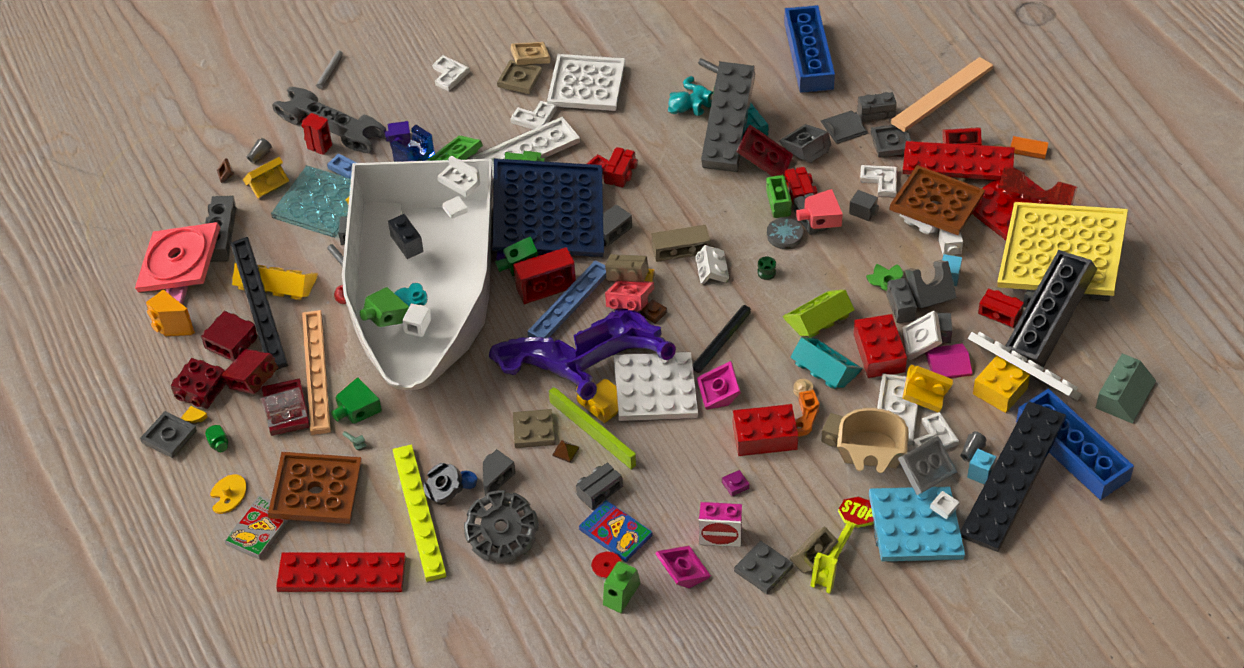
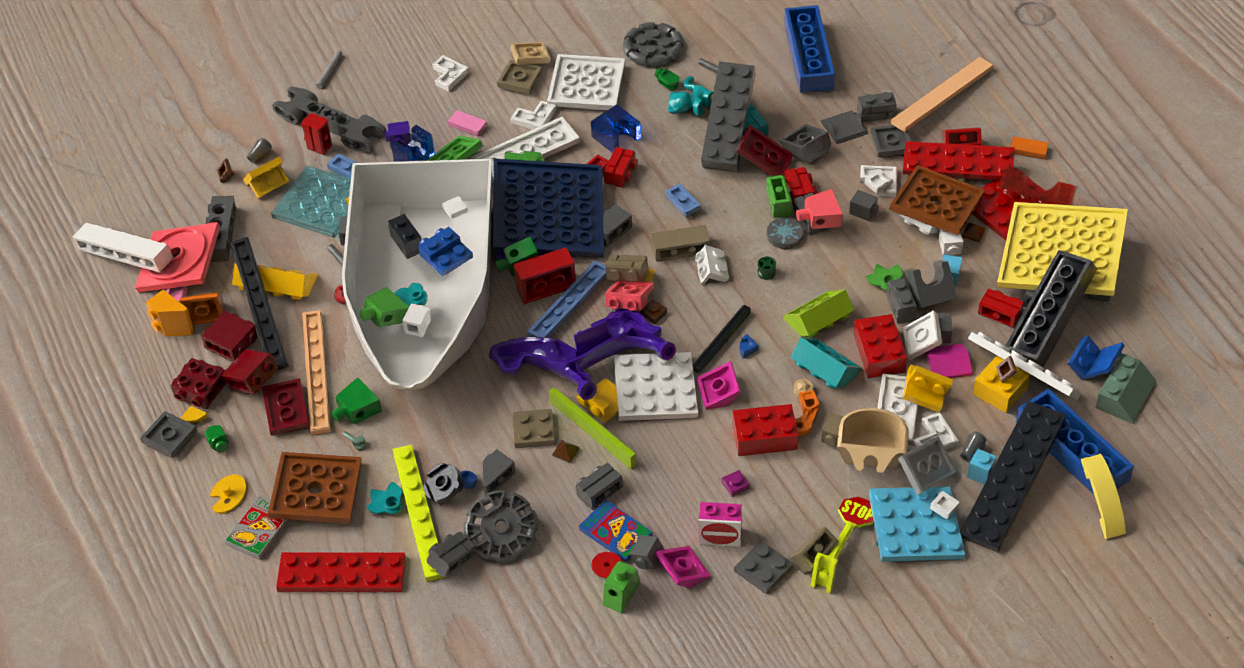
(123, 247): none -> white brick
(203, 307): none -> orange slope
(283, 407): clear brick -> none
(383, 500): none -> teal plate
(444, 251): none -> blue plate
(450, 553): none -> dark grey brick
(460, 177): white bracket -> none
(467, 123): none -> bright pink tile
(613, 123): none -> clear blue piece
(640, 47): none -> dark grey plate
(645, 552): none -> dark grey brick
(667, 78): none -> green arm
(682, 200): none -> medium blue plate
(747, 346): none -> blue tile
(877, 182): none -> white tile
(973, 232): none -> reddish brown slope
(1006, 369): none -> reddish brown slope
(1091, 361): none -> blue bracket
(1106, 496): none -> light yellow slope

